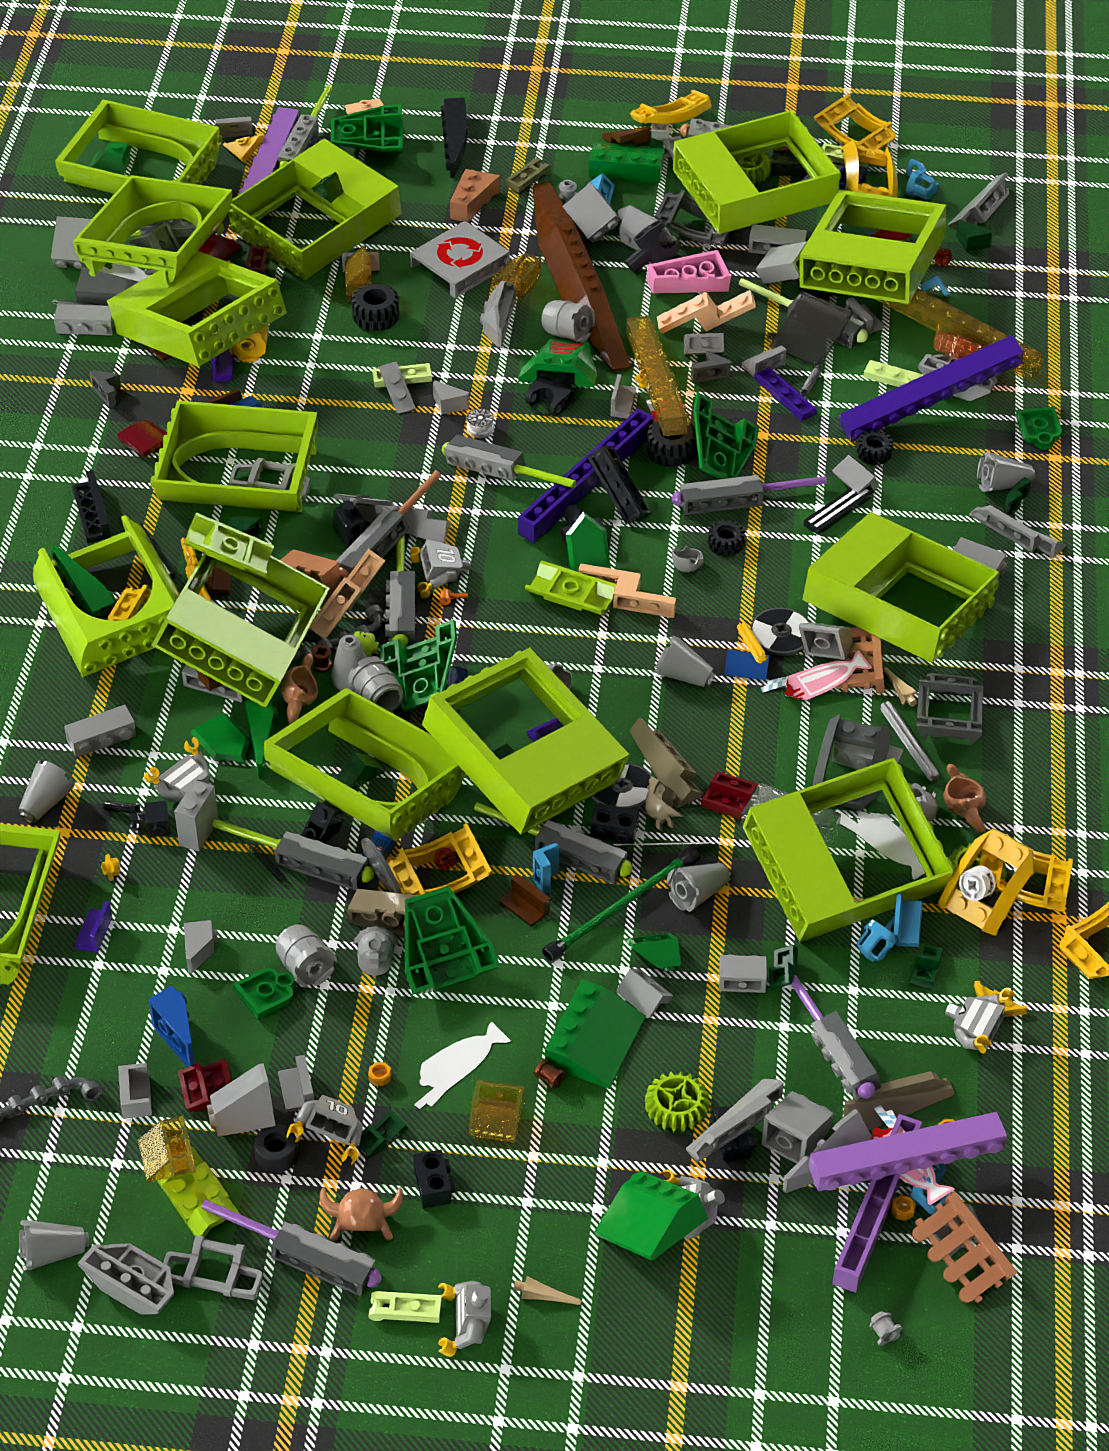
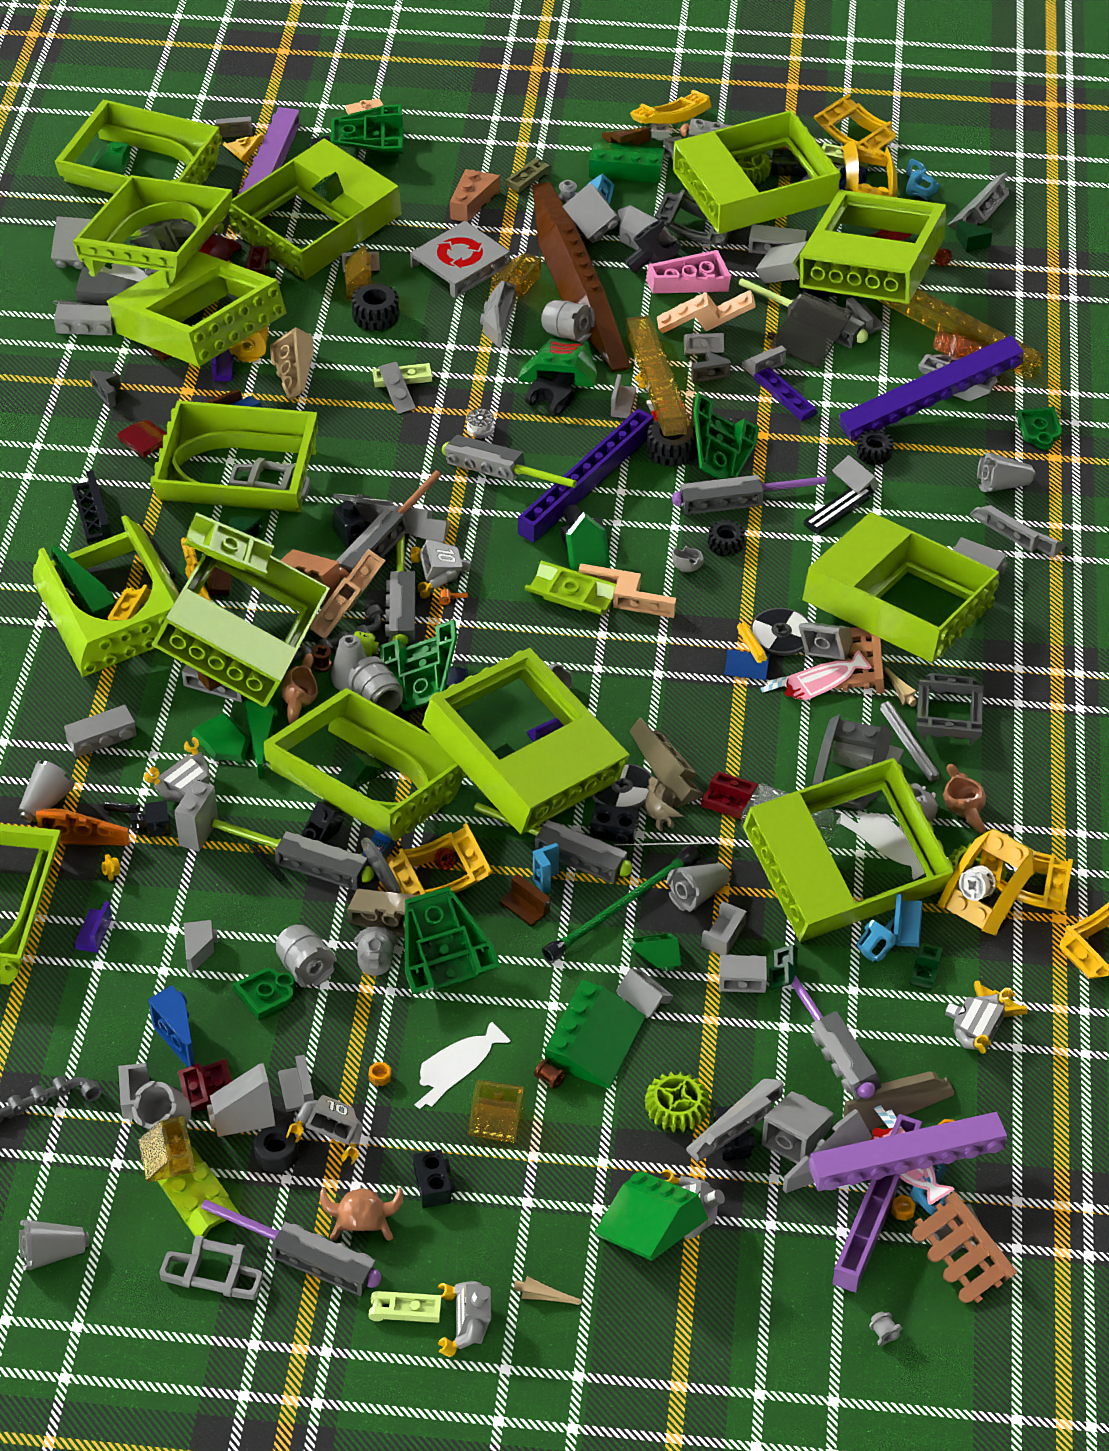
(82, 829): none -> orange wedge
(129, 1276): light grey wedge -> none
(159, 1102): none -> light grey cylinder
(293, 358): none -> tan wedge
(303, 131): light grey piece -> none
(382, 1134): dark green slope -> none
(450, 398): light grey slope -> none
(454, 132): black slope -> none
(618, 484): black fence -> none
(684, 664): light grey cone -> none
(724, 930): none -> light grey panel
(810, 381): light grey piece -> none
(889, 374): yellowish green plate -> none
(933, 283): dark azure panel -> none
(1015, 496): dark green slope -> none

